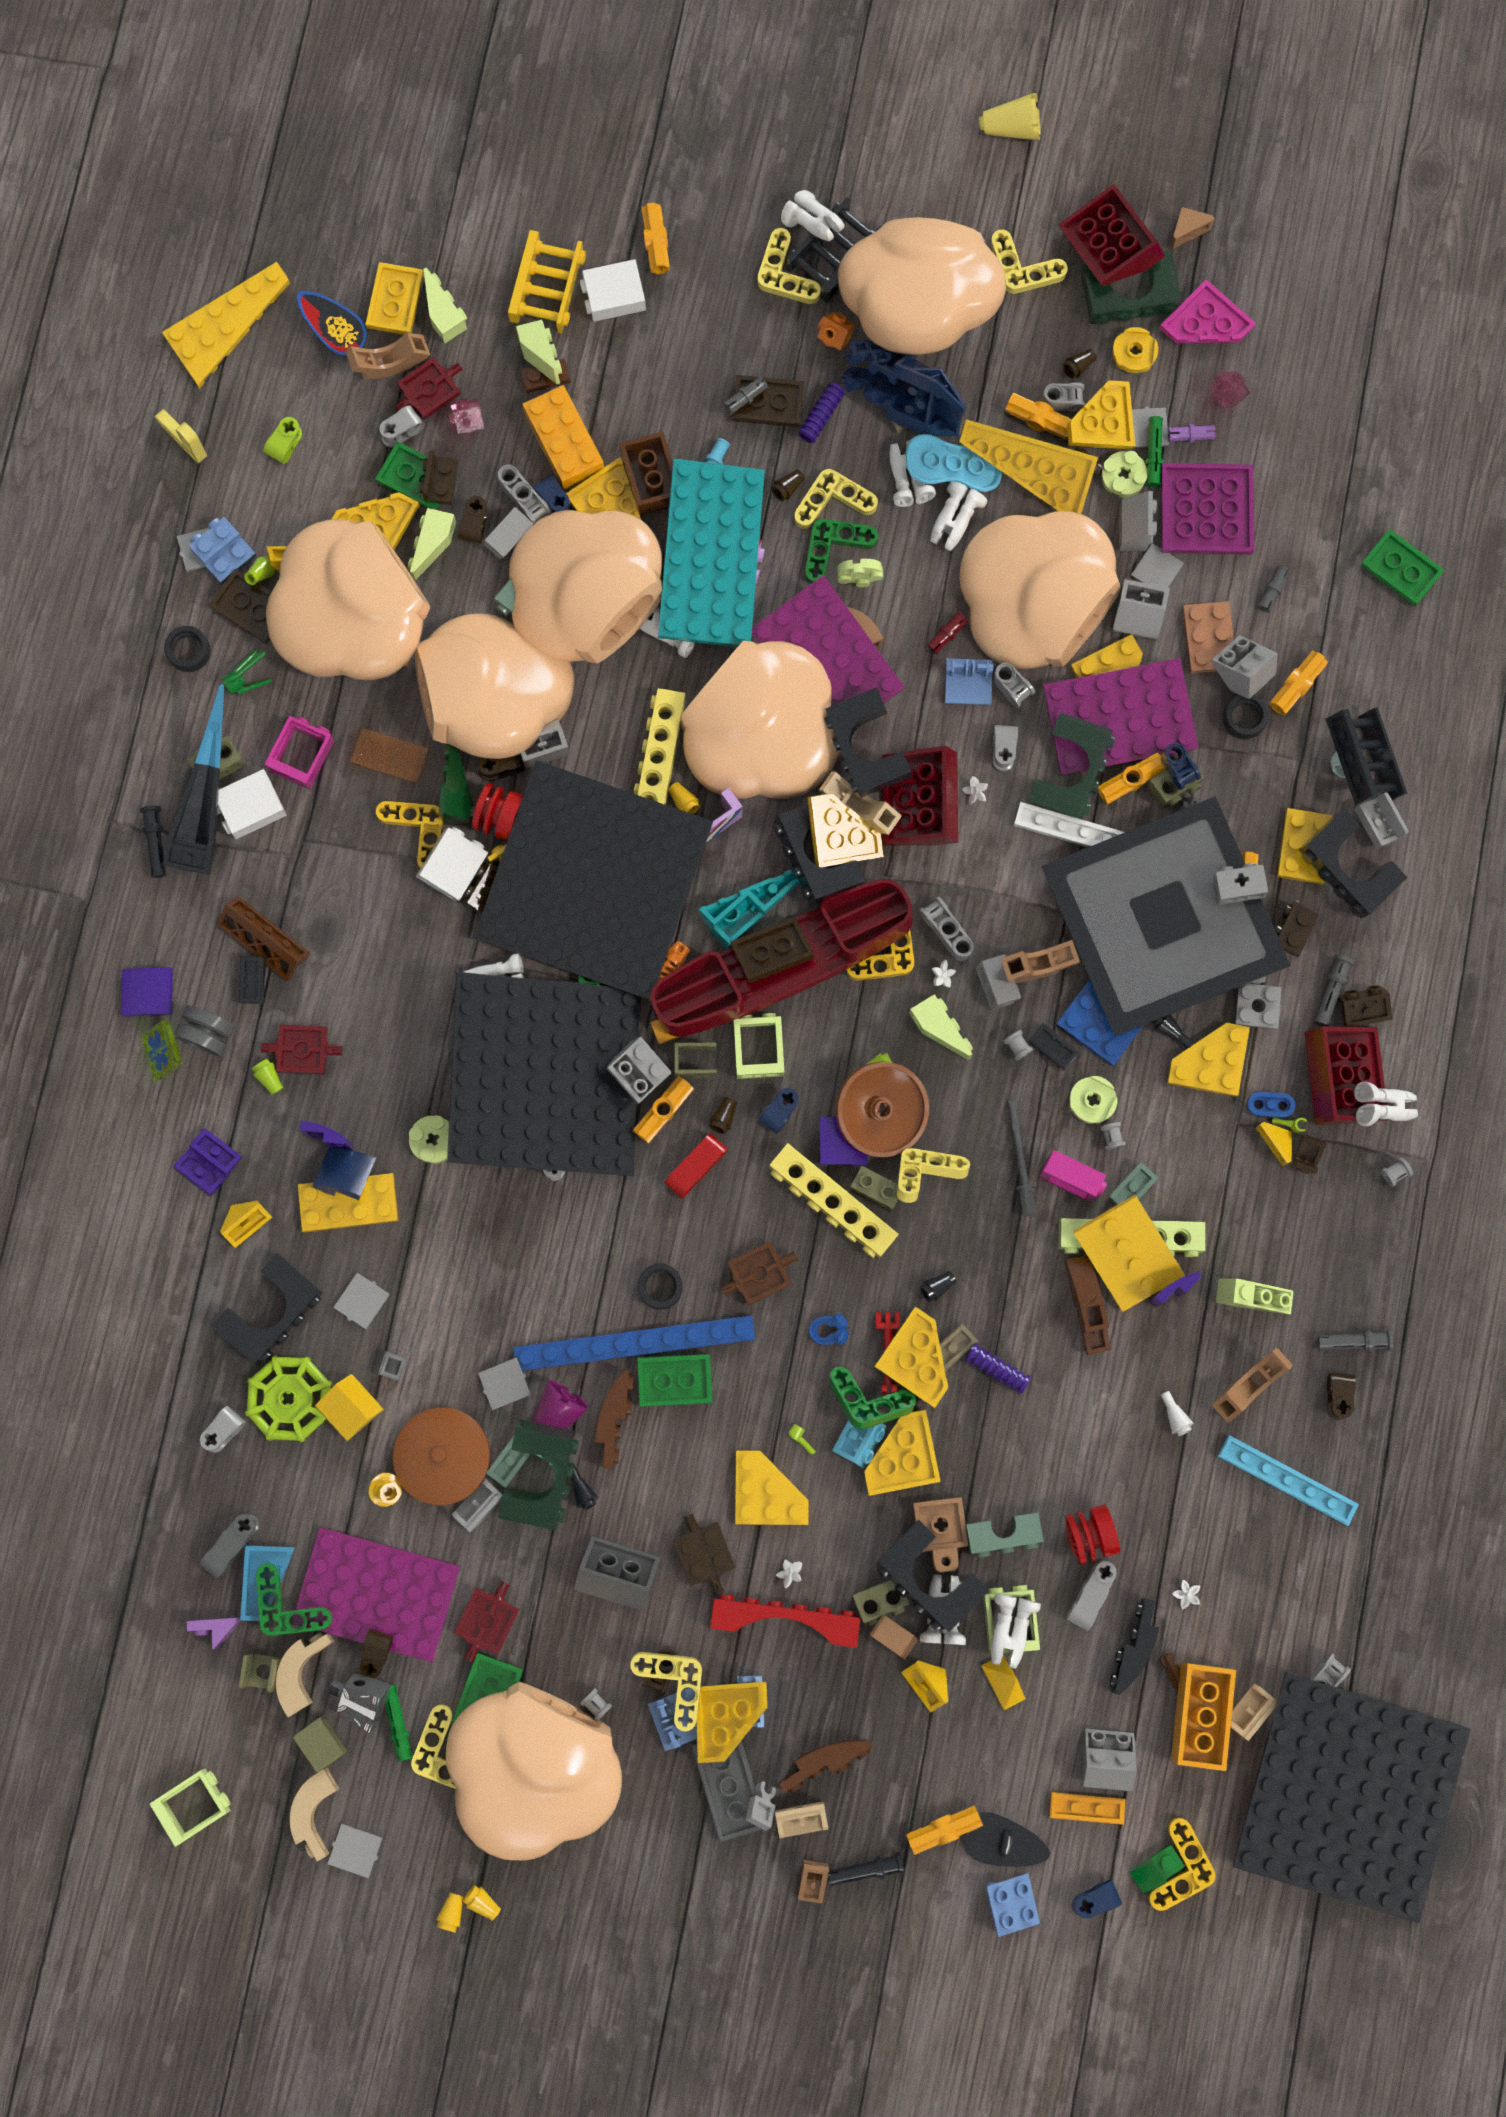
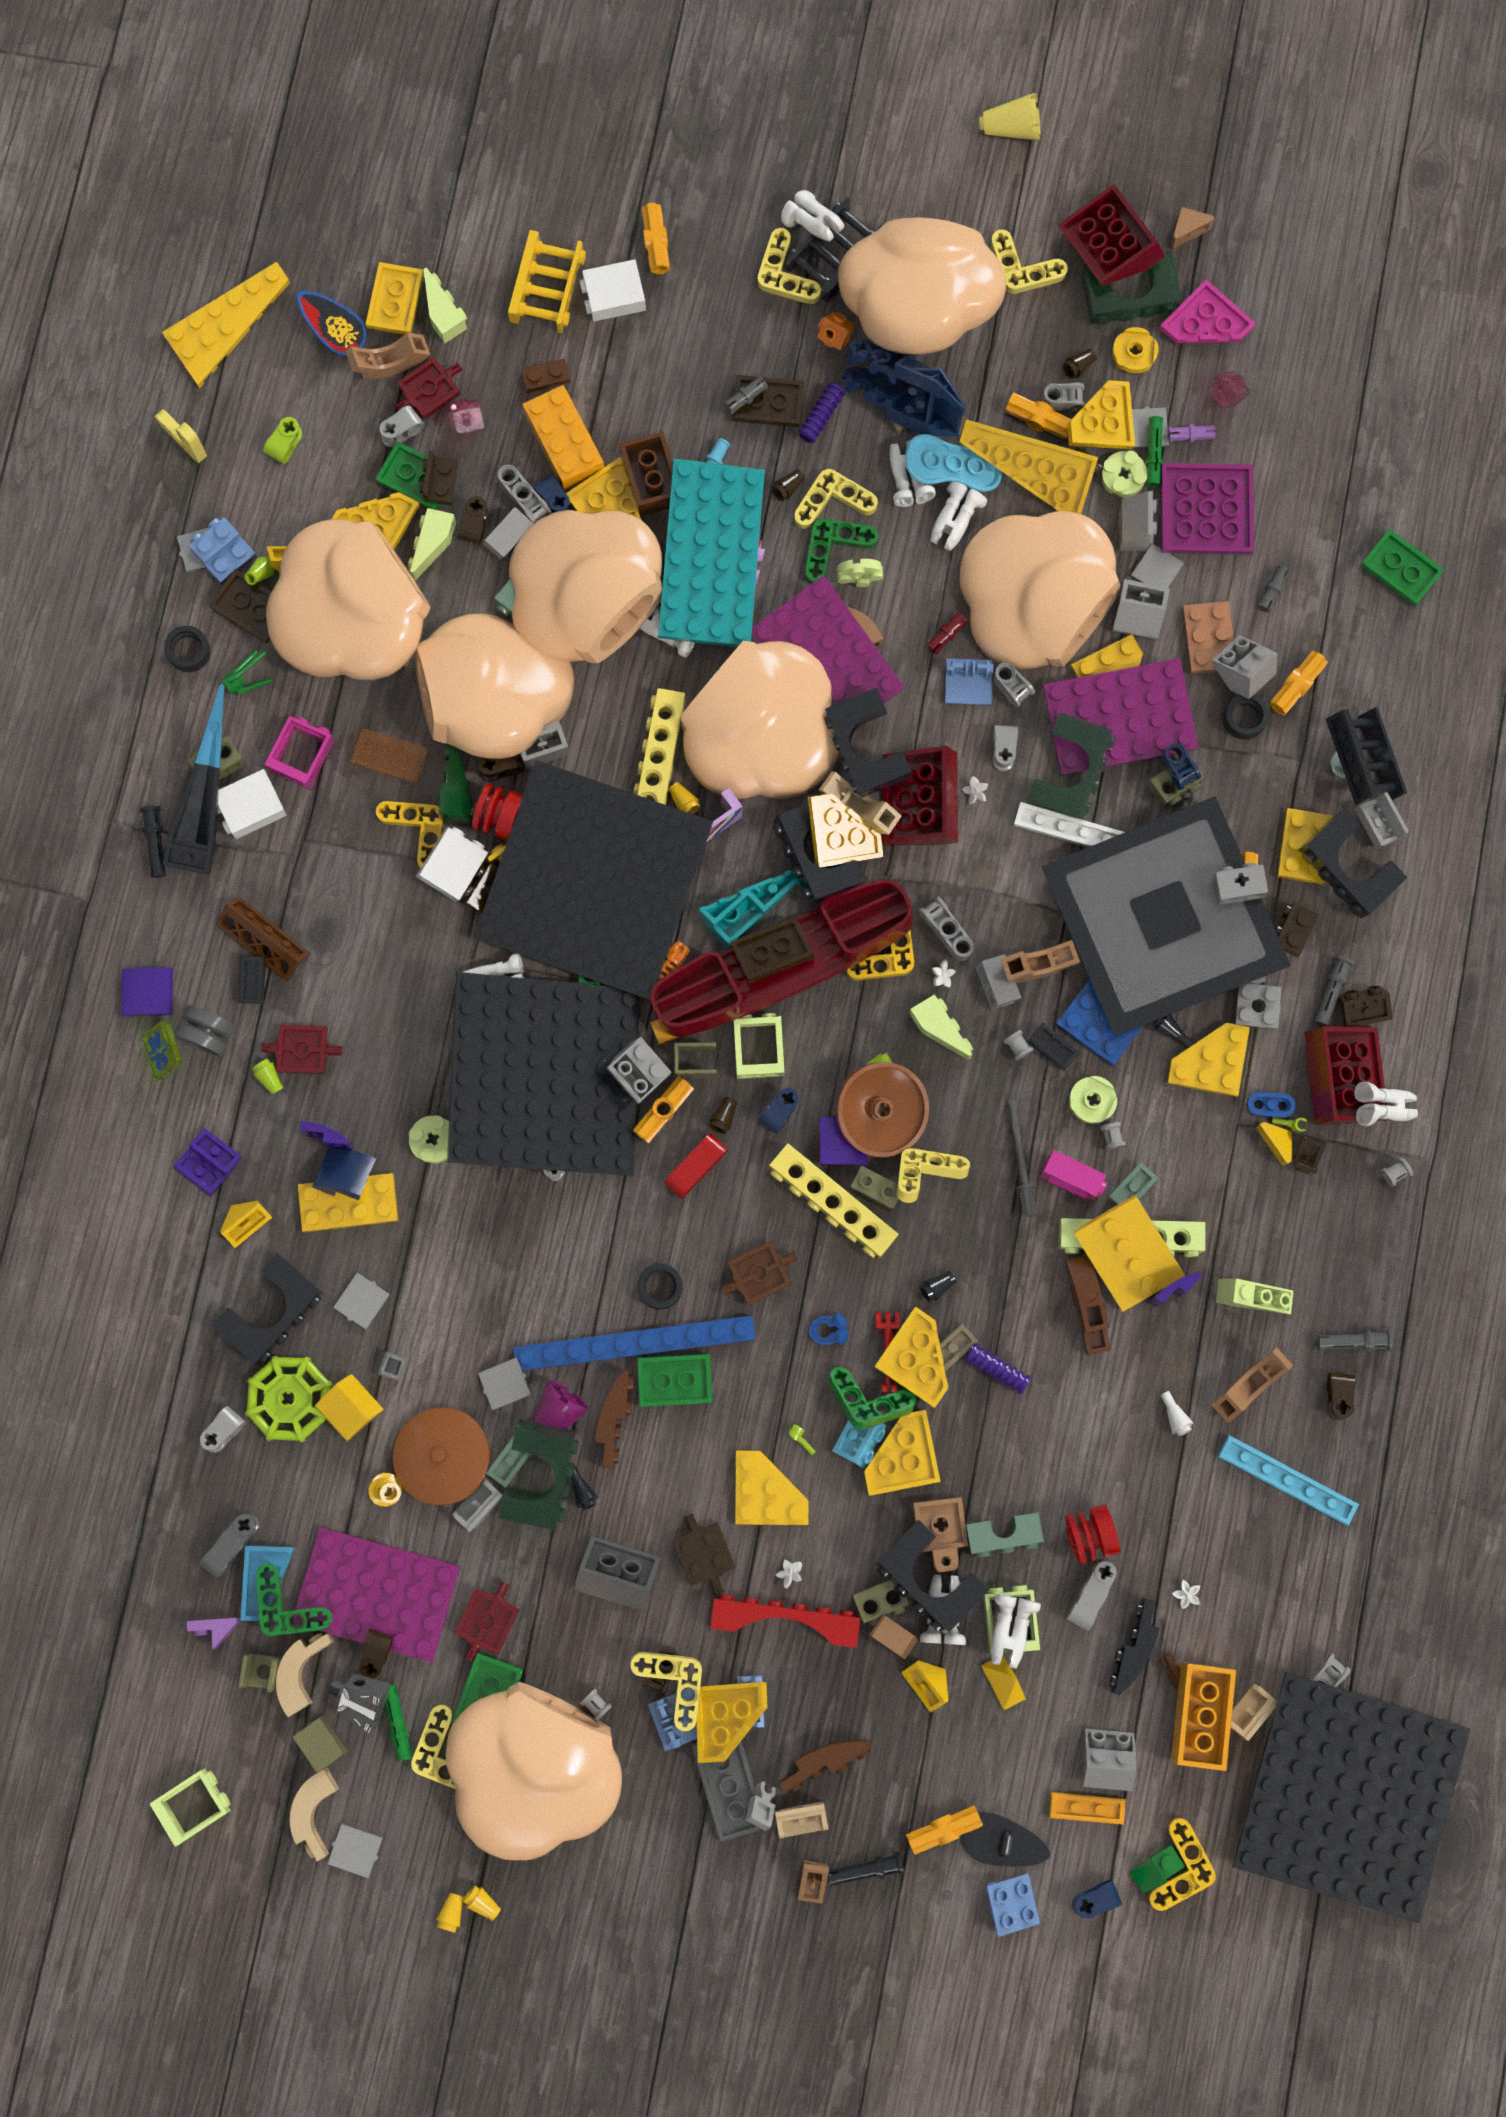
(536, 349): yellowish green slope -> none
(1120, 786): light orange piece -> none

